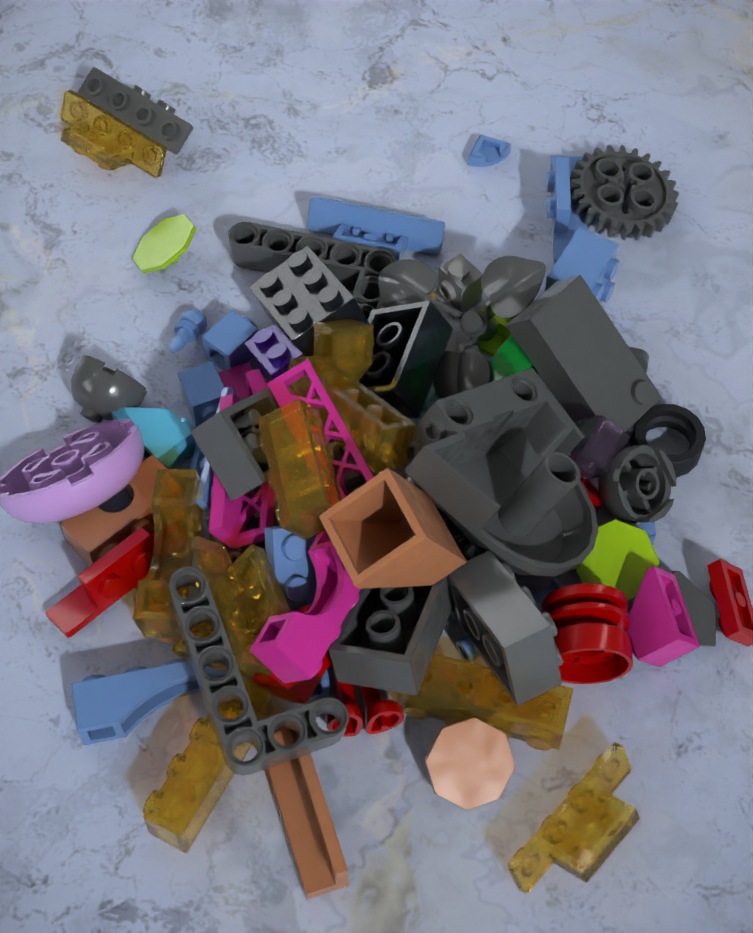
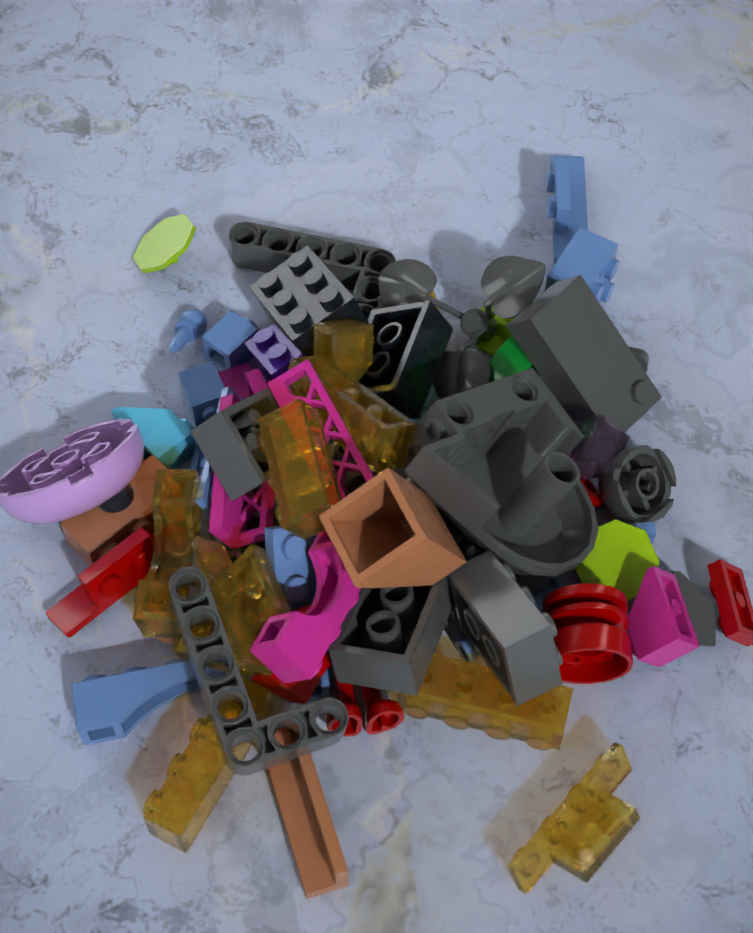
(103, 389): dark grey cylinder -> none
(108, 138): clear yellow bracket -> none
(137, 109): dark grey bracket -> none
(375, 227): medium blue bracket -> none
(459, 284): light grey brick -> none
(470, 763): nougat piece -> none
(488, 151): medium blue tile -> none
(646, 192): dark grey gear -> none
(678, 419): black tyre -> none

